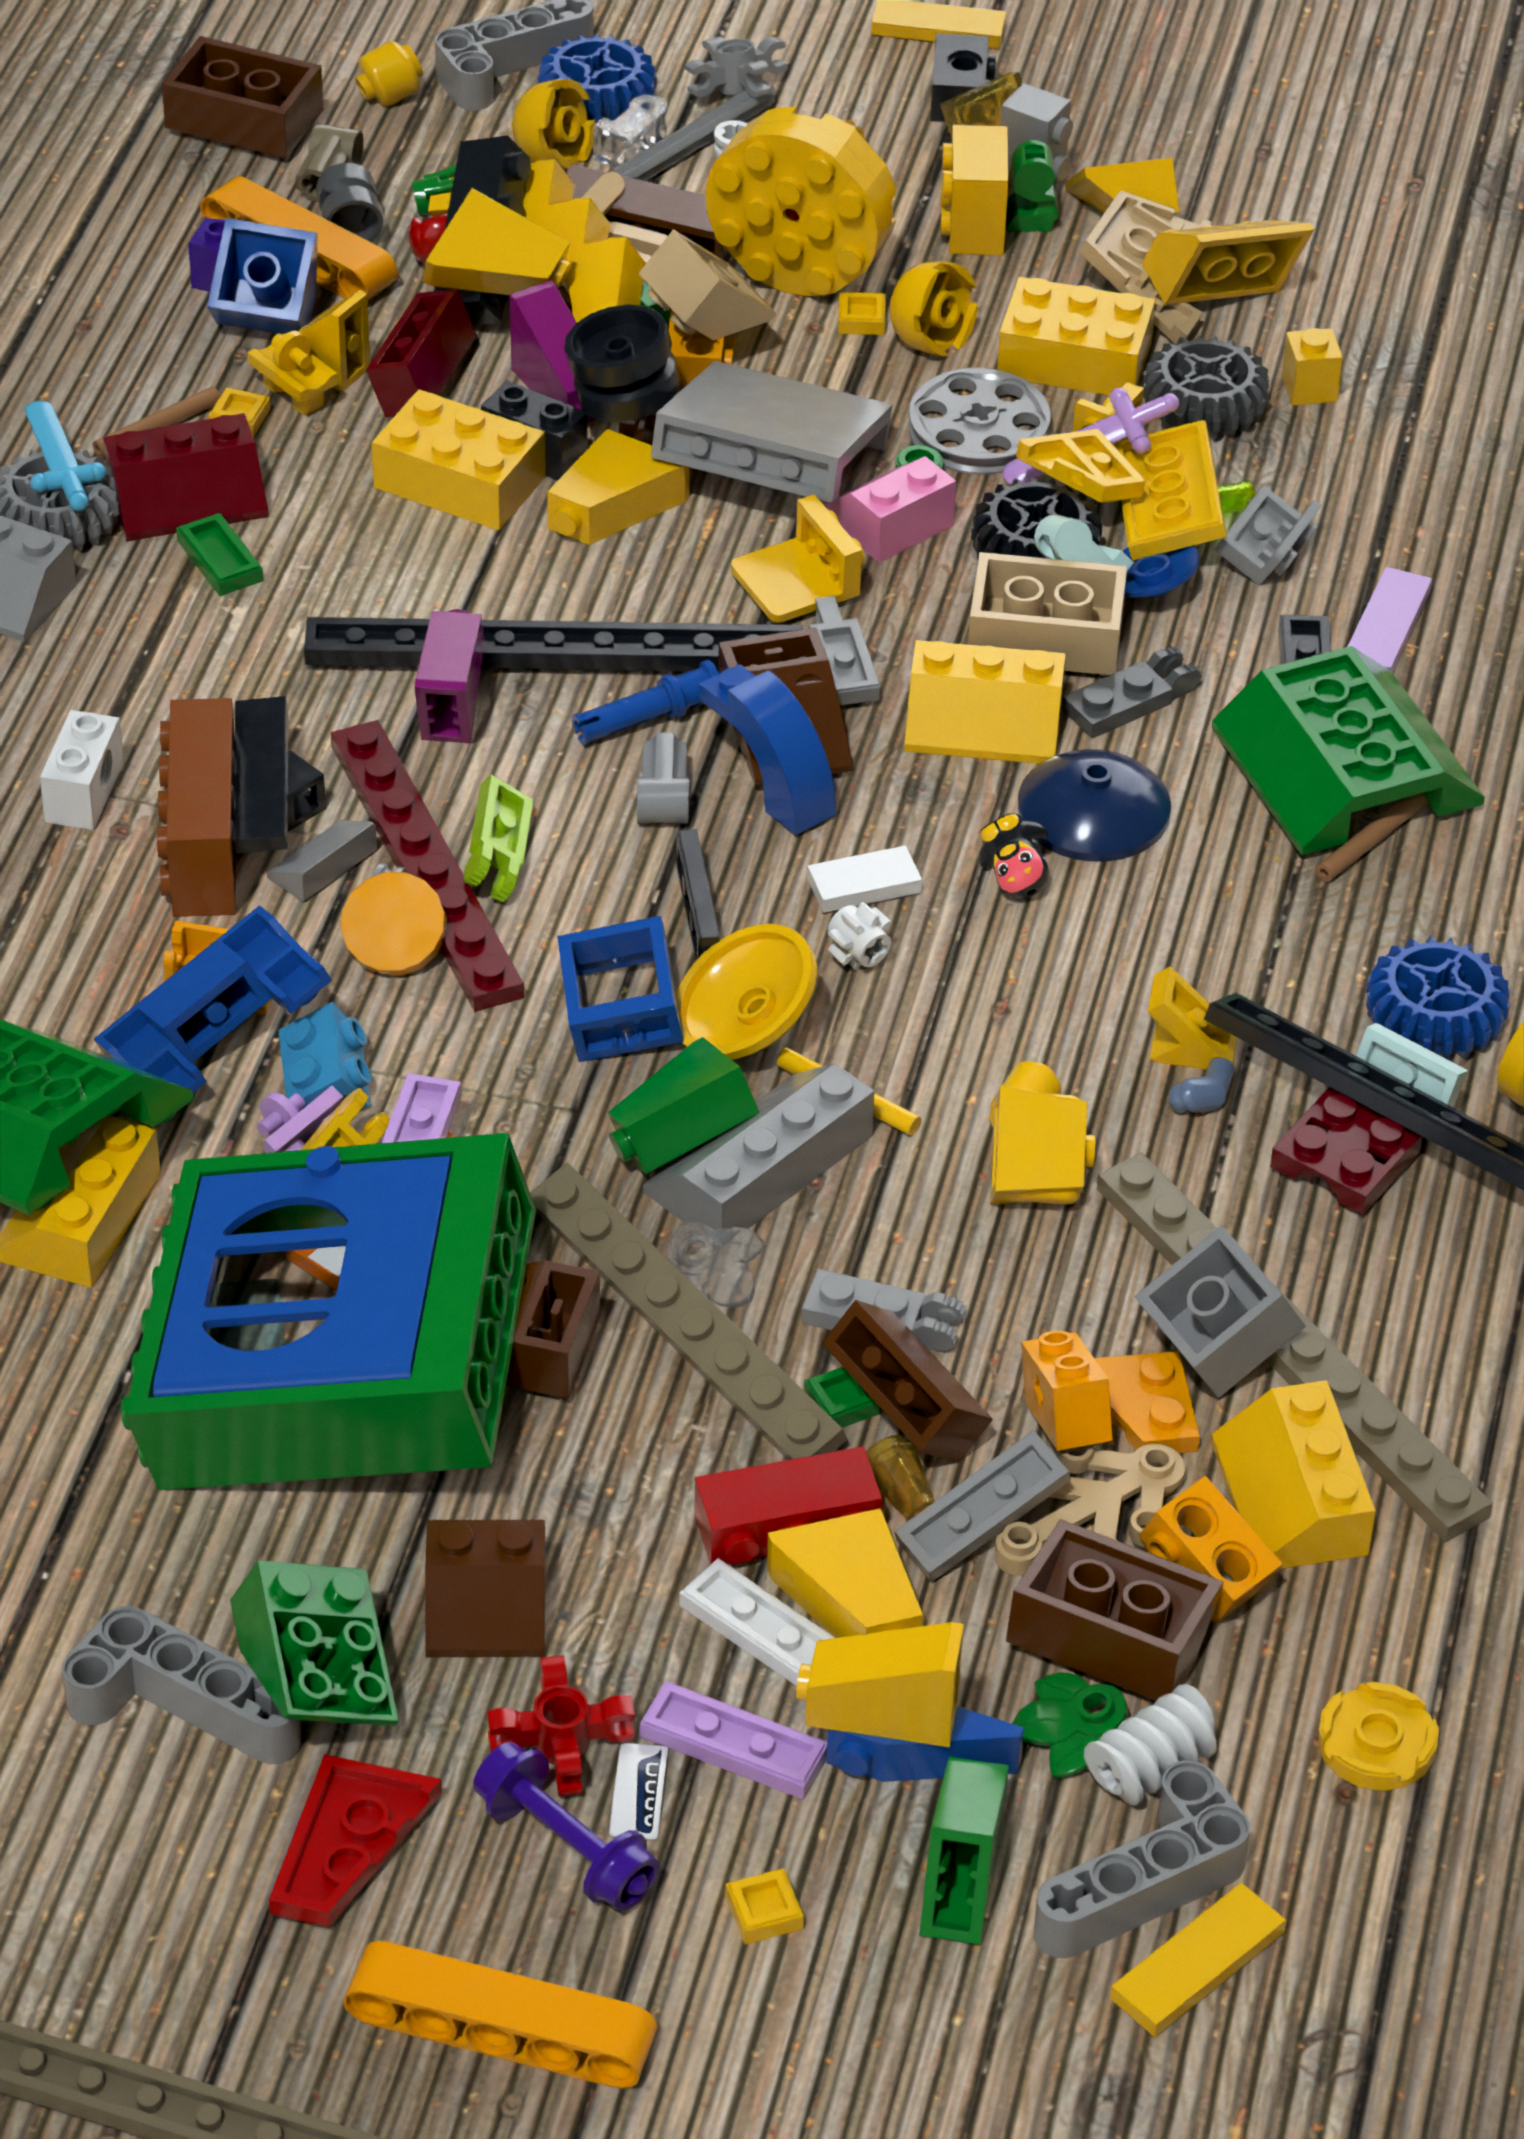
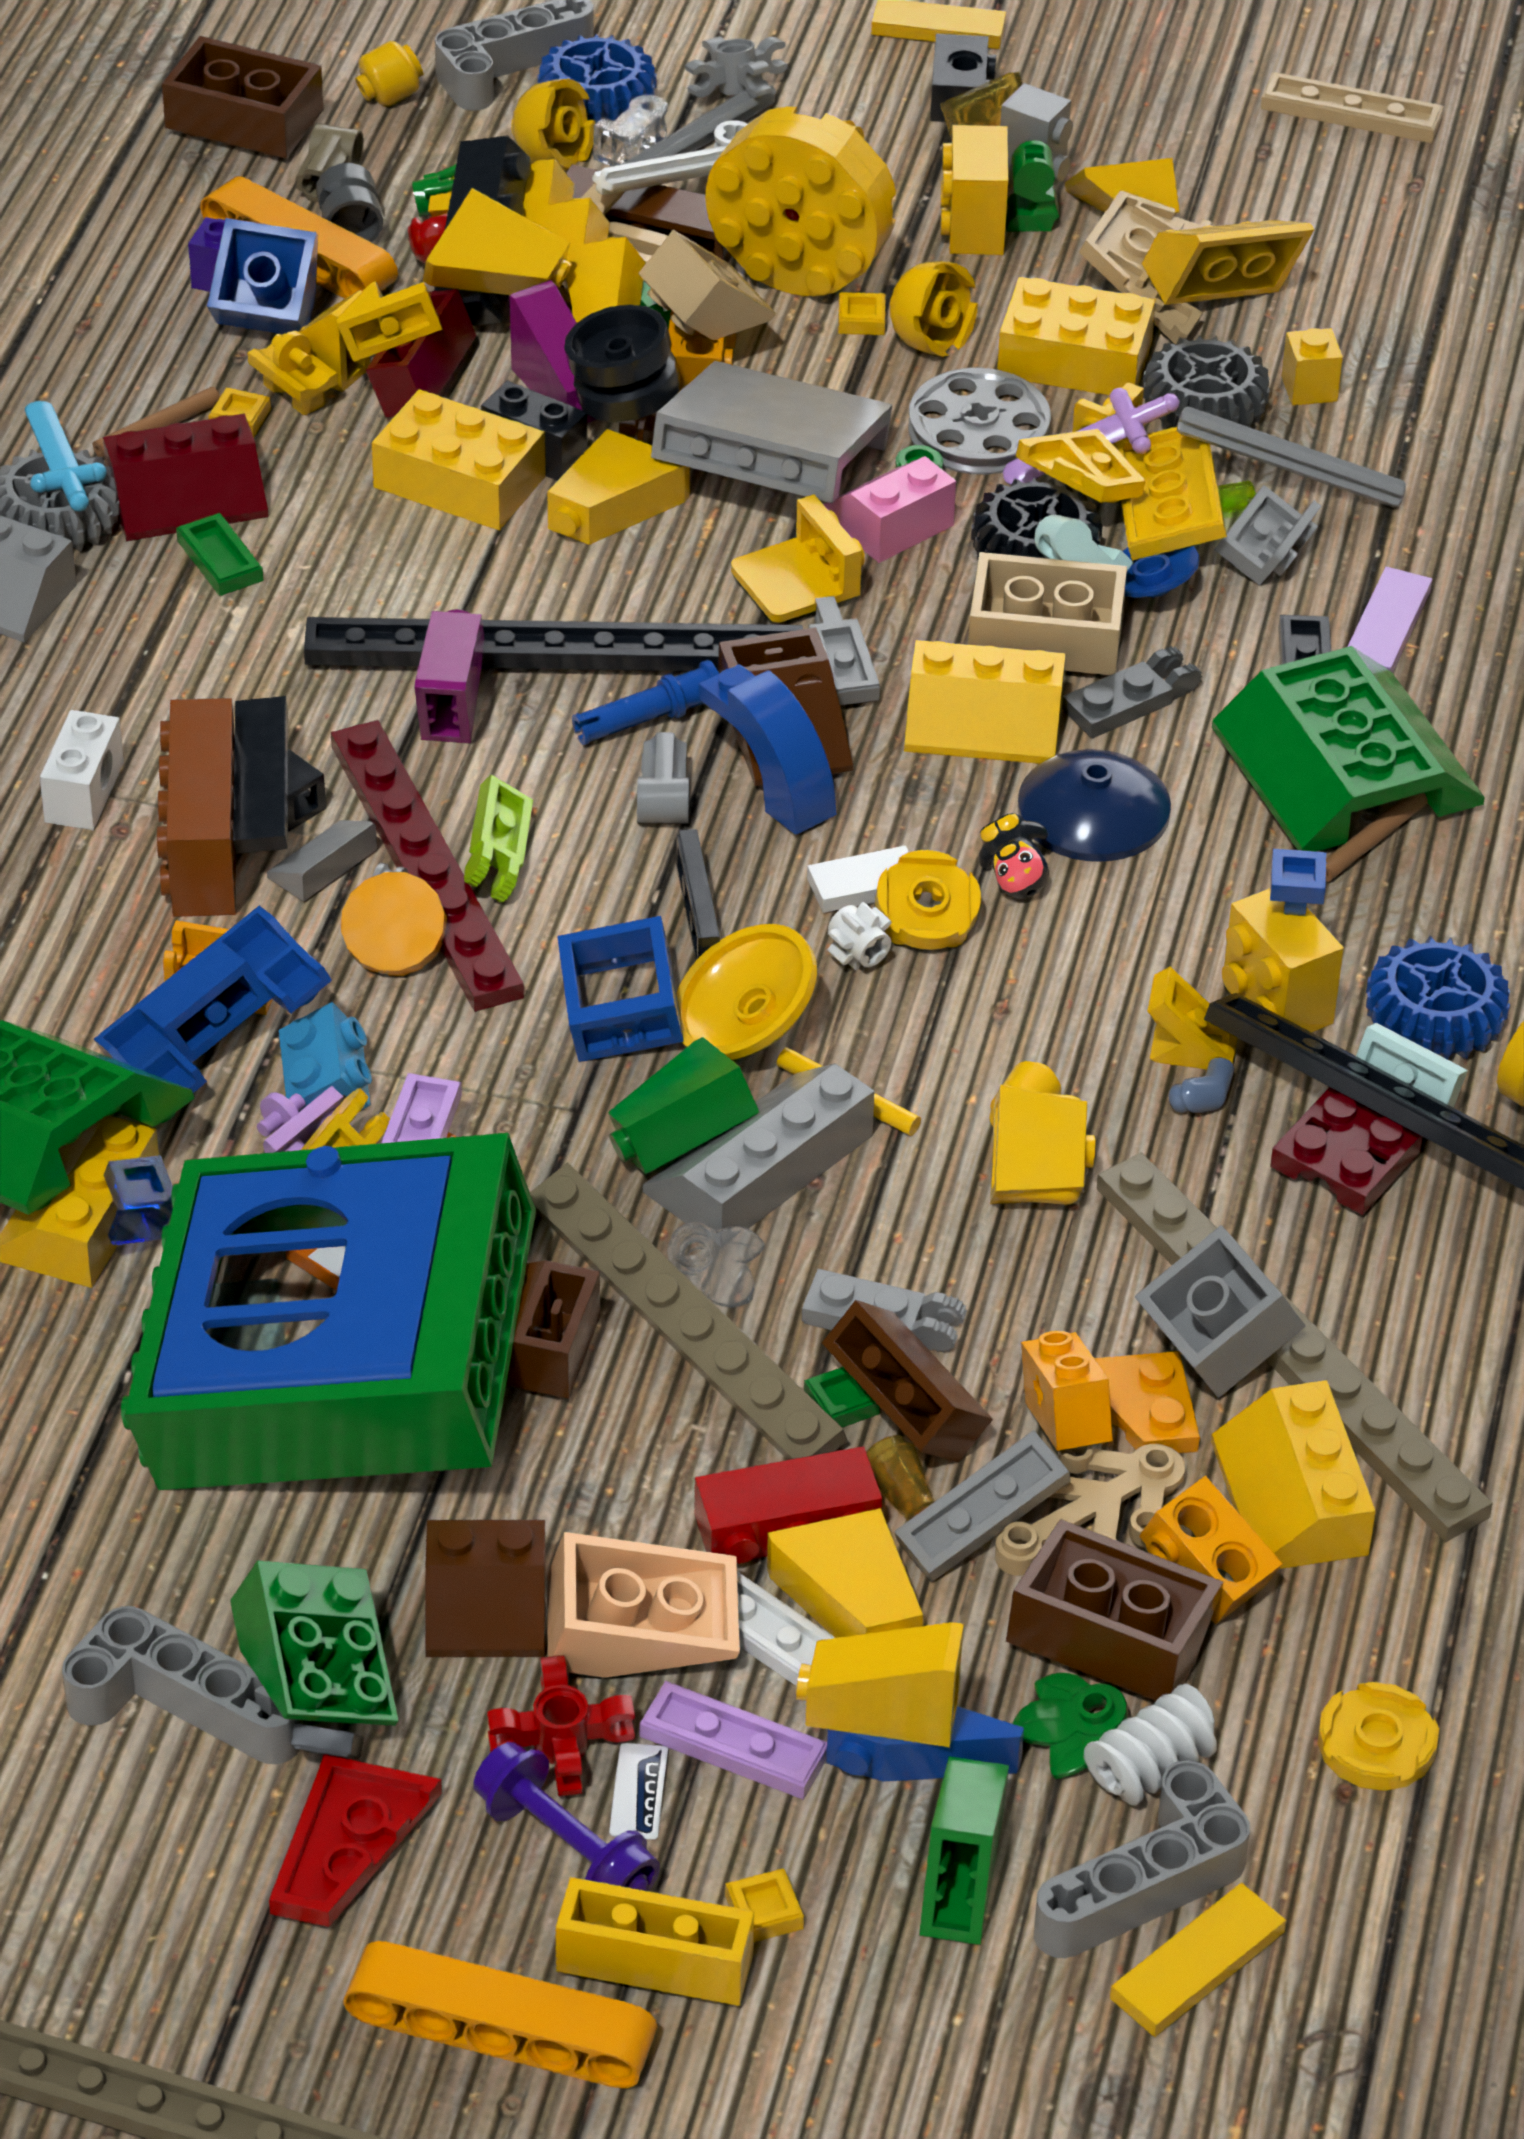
(141, 1198): none -> clear blue panel
(327, 1741): none -> black tile
(384, 322): none -> yellow slope
(639, 1606): none -> light nougat slope
(654, 1941): none -> yellow brick
(656, 171): none -> white axle
(928, 926): none -> yellow plate
(1282, 961): none -> yellow brick
(1291, 457): none -> light grey axle
(1297, 879): none -> blue tile
(1352, 107): none -> tan tile

